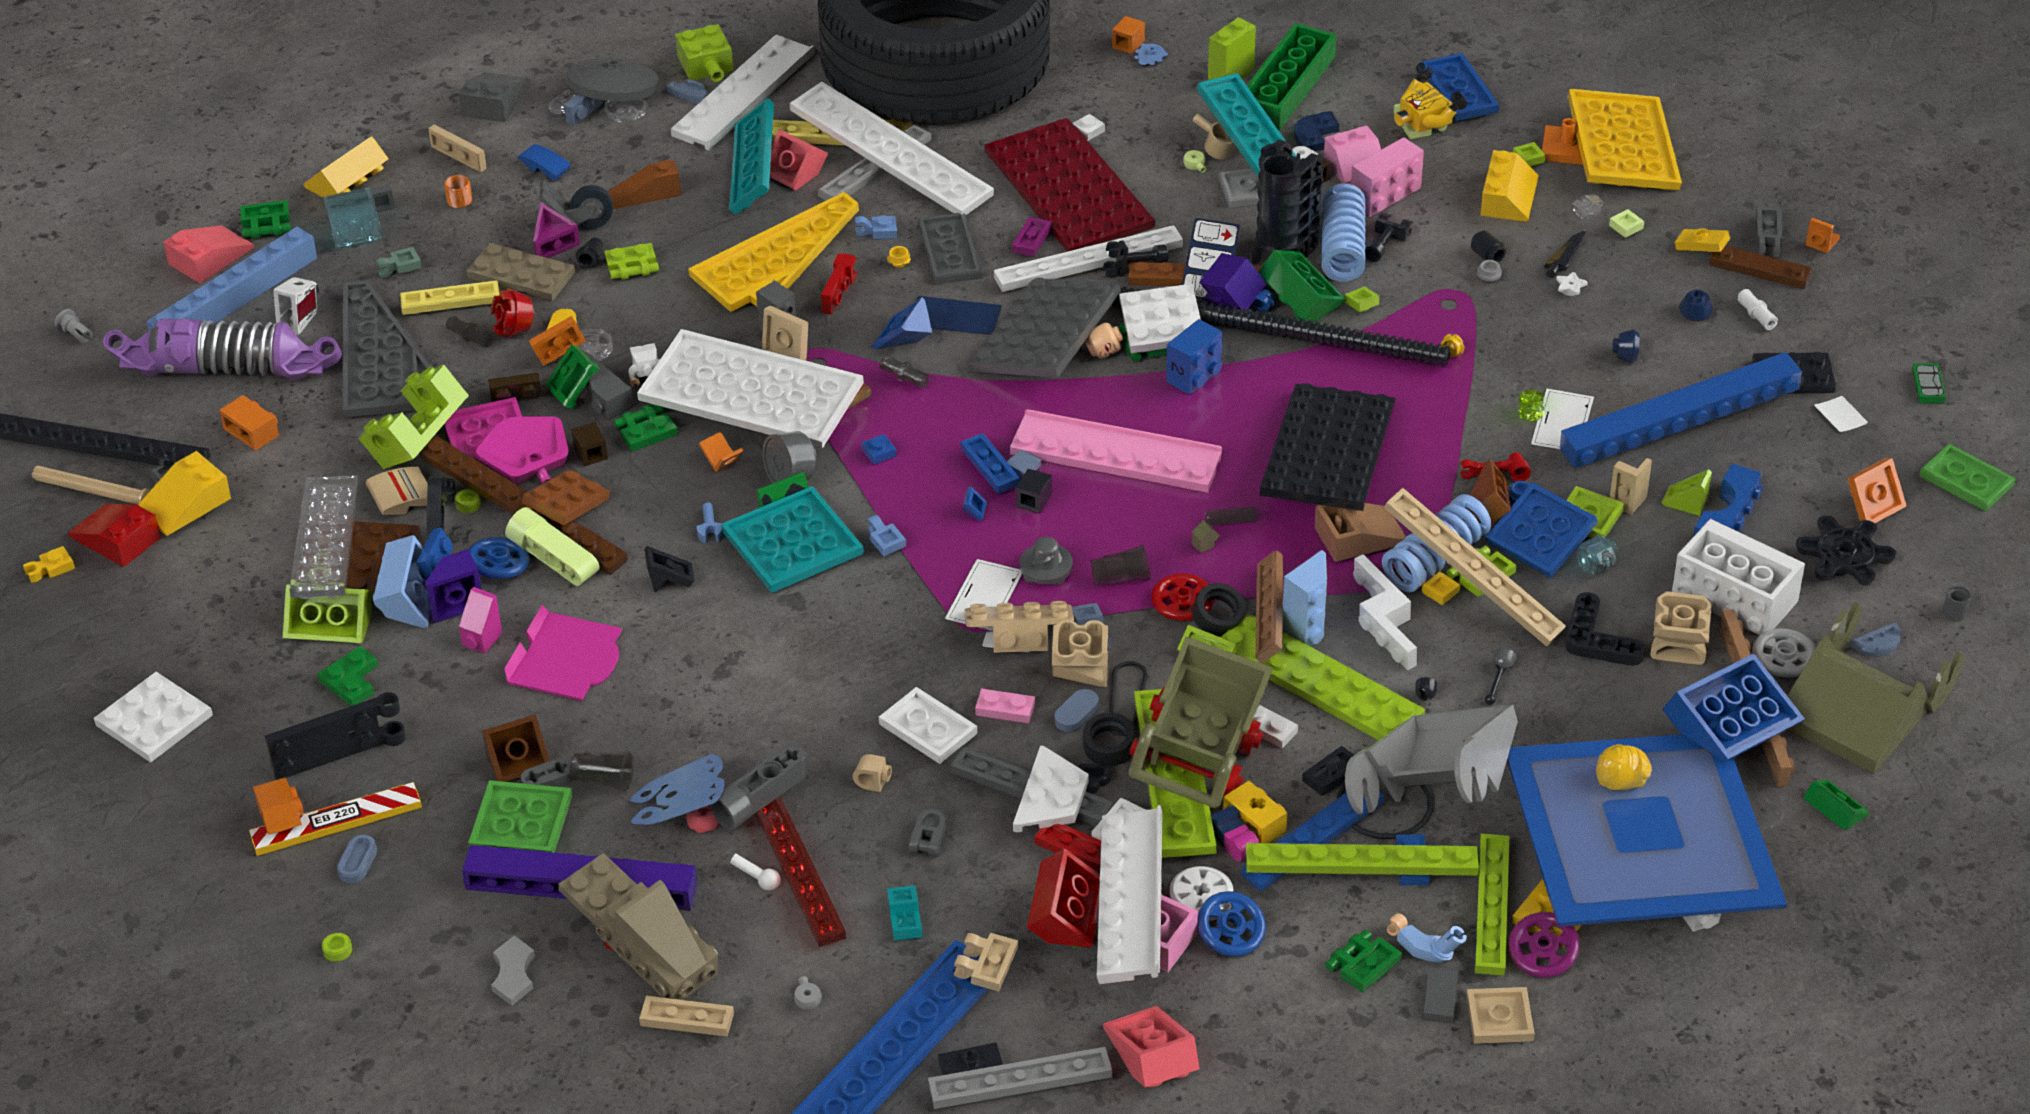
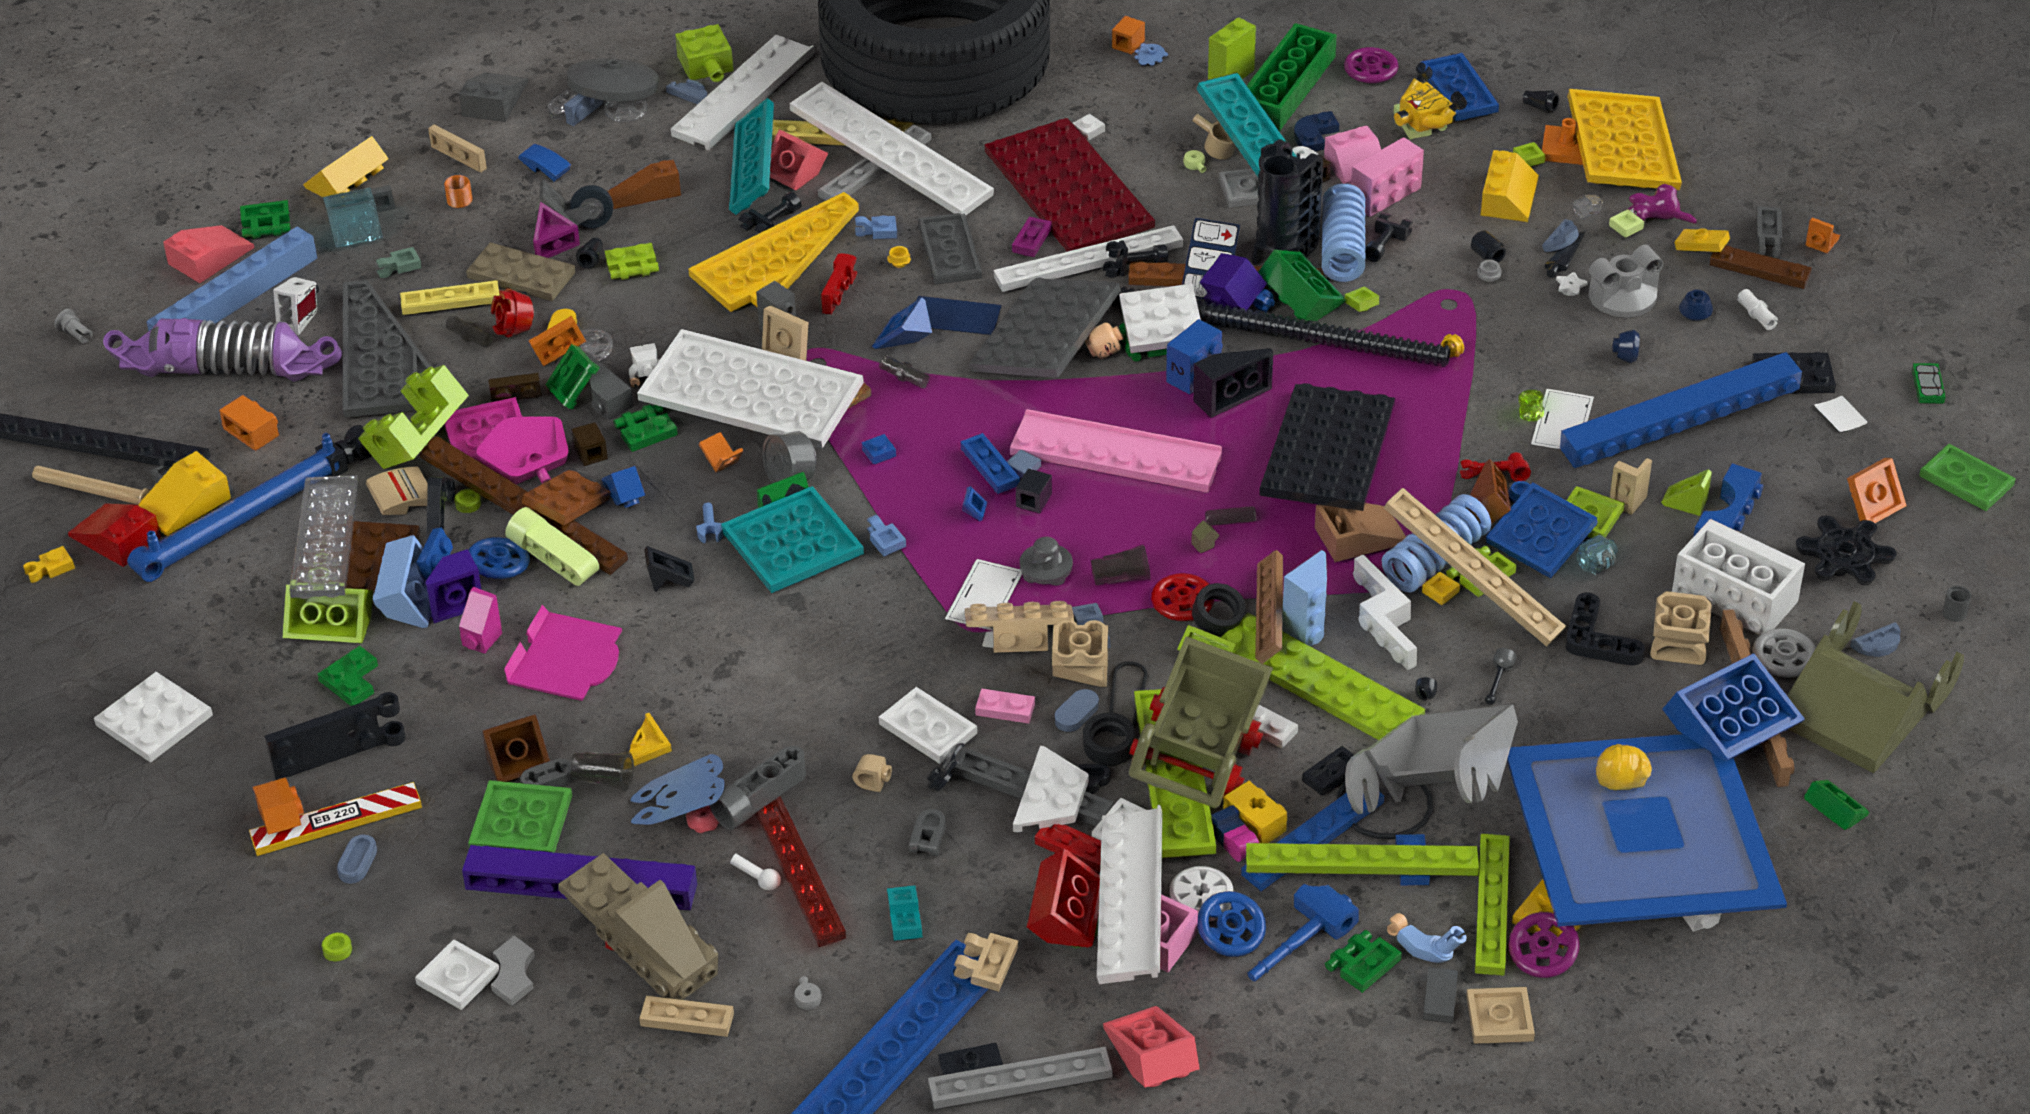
(328, 460): none -> blue piece
(457, 974): none -> white plate
(624, 487): none -> blue slope
(649, 742): none -> yellow tile
(789, 203): none -> black bar
(940, 775): none -> black plate
(1231, 379): none -> black slope
(1325, 910): none -> blue piece
(1371, 65): none -> magenta plate
(1542, 100): none -> black cone
(1562, 237): none -> sand blue tile
(1626, 283): none -> light grey piece
(1661, 205): none -> magenta animal

